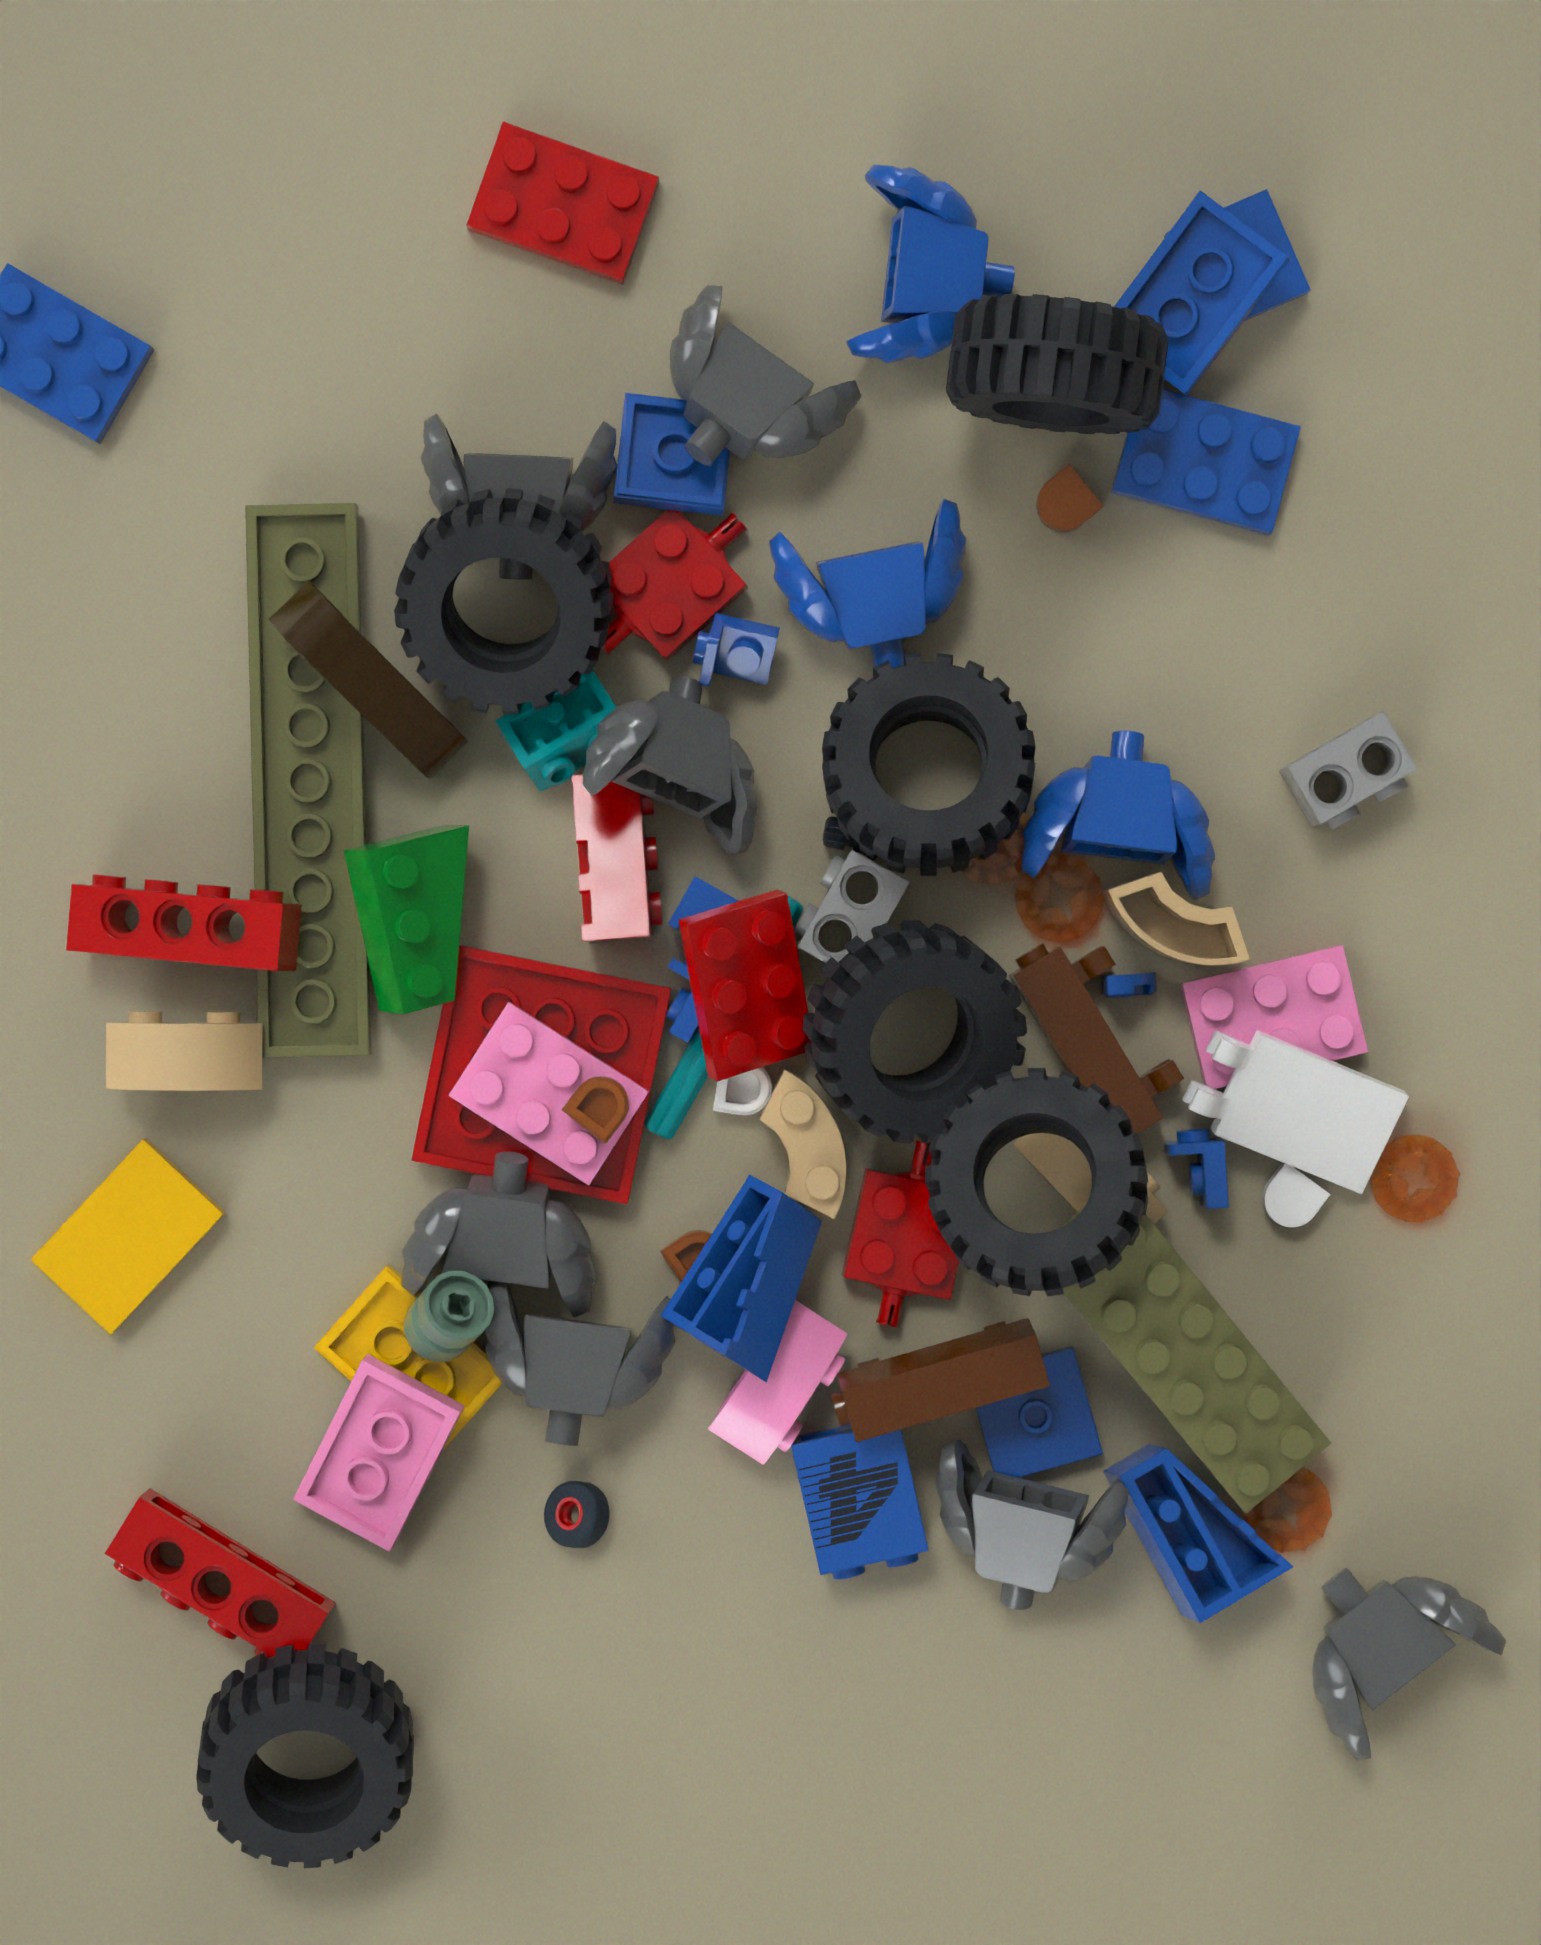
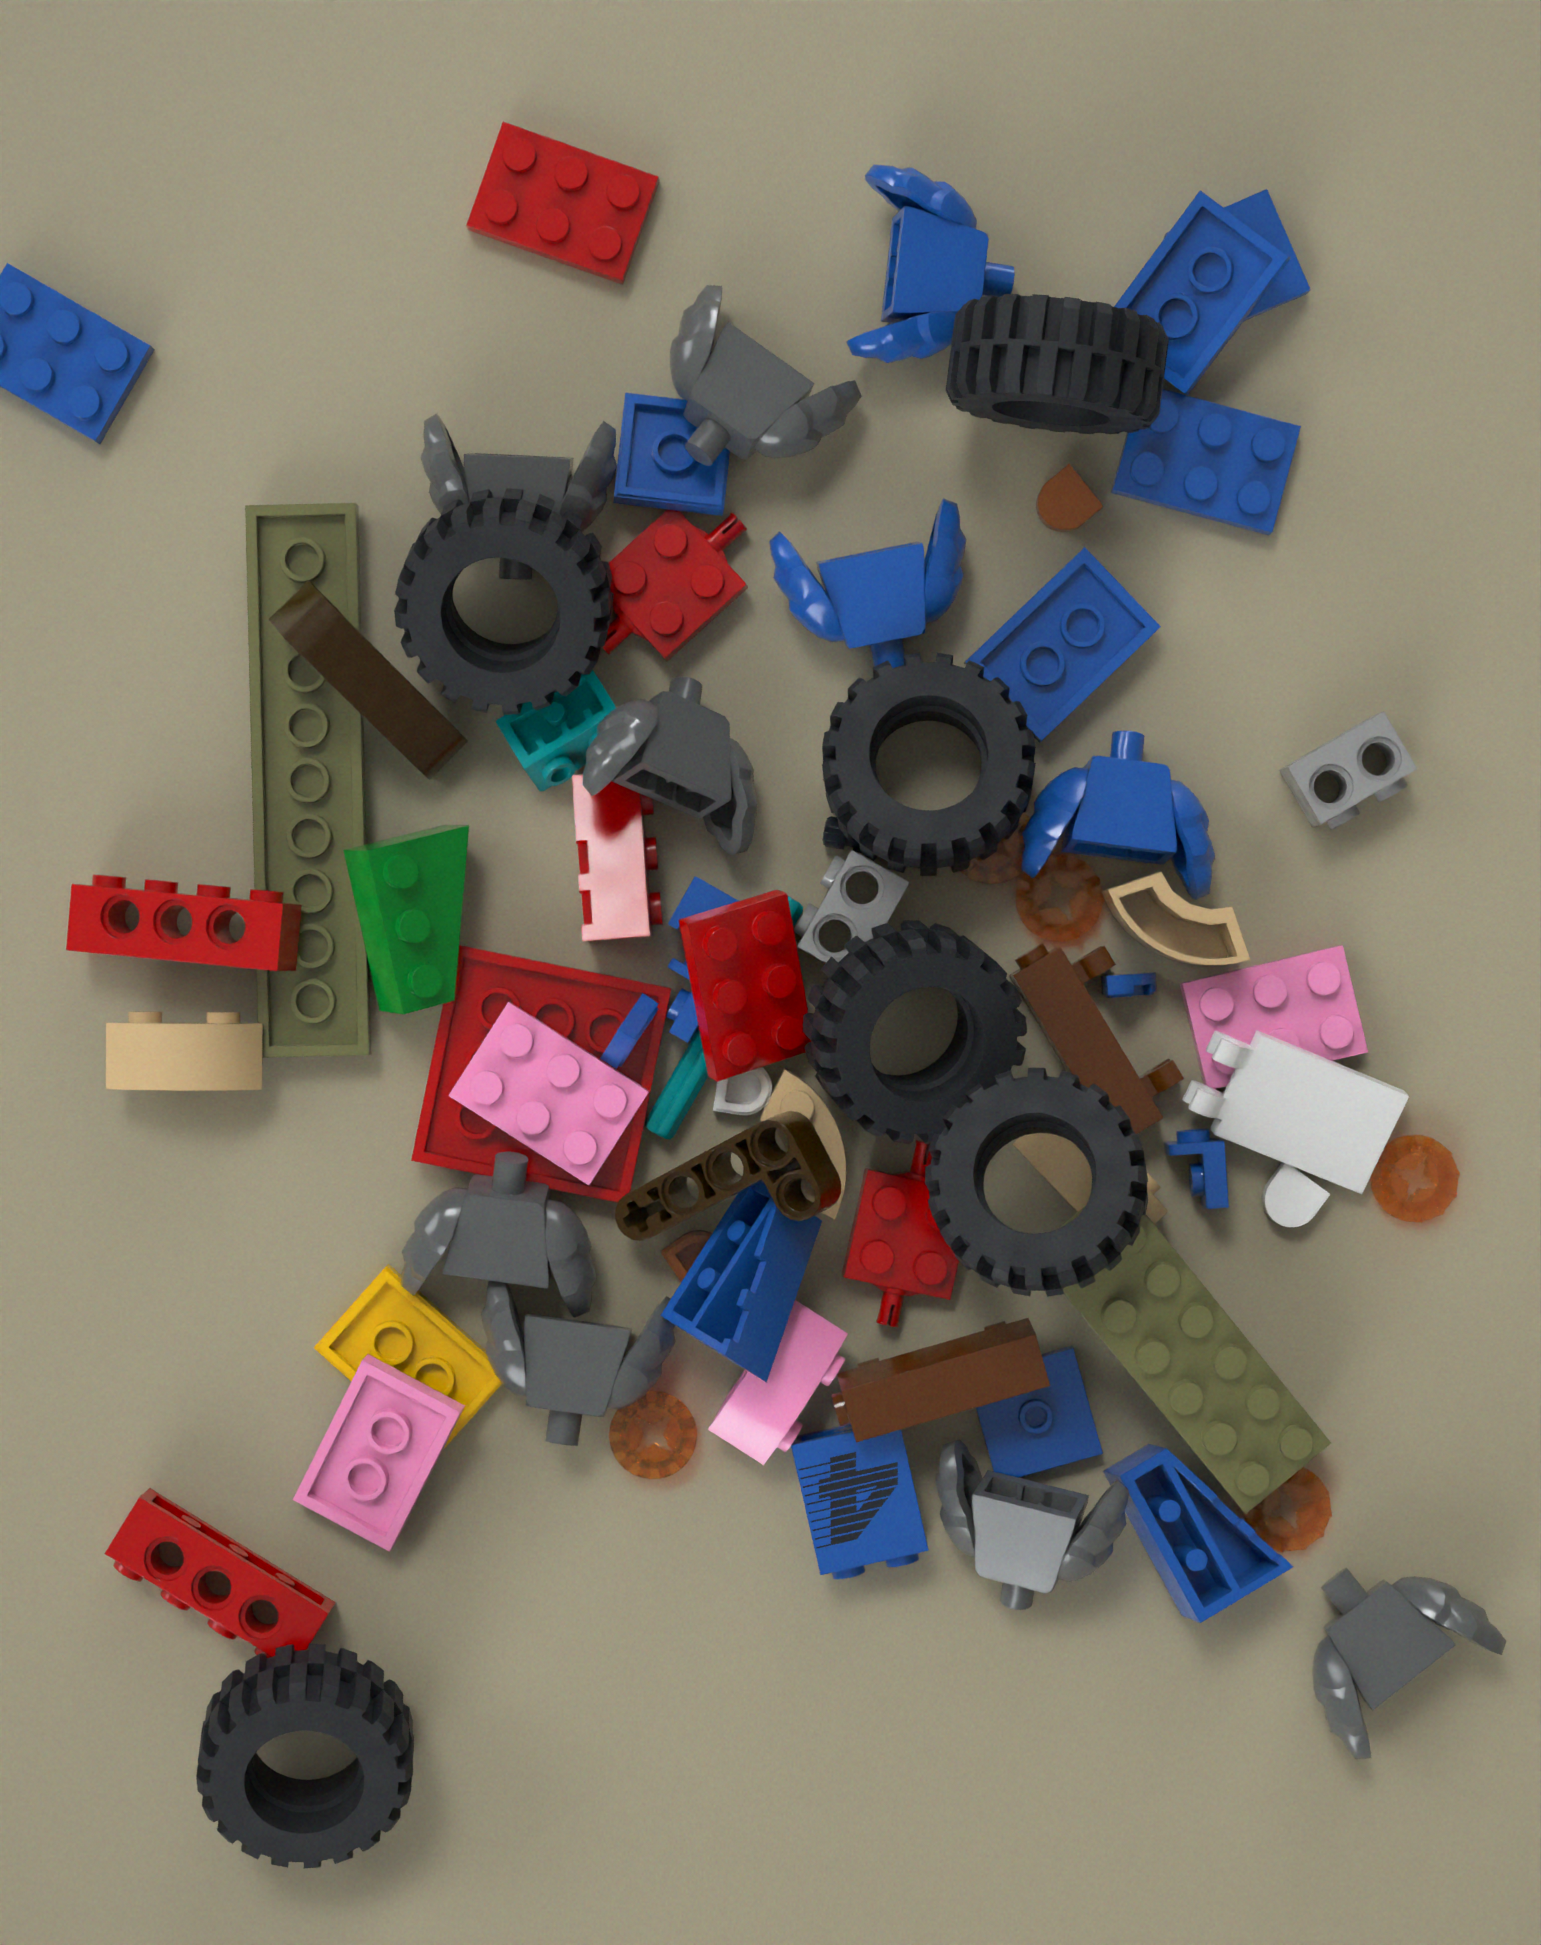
(128, 1236): yellow tile -> none
(448, 1316): sand green wheel -> none
(592, 1518): black wheel -> none
(599, 1106): dark orange tile -> none
(630, 1031): none -> blue tile
(654, 1460): none -> clear orange gear
(719, 1181): none -> dark brown beam
(736, 650): blue bracket -> none
(1065, 642): none -> blue plate

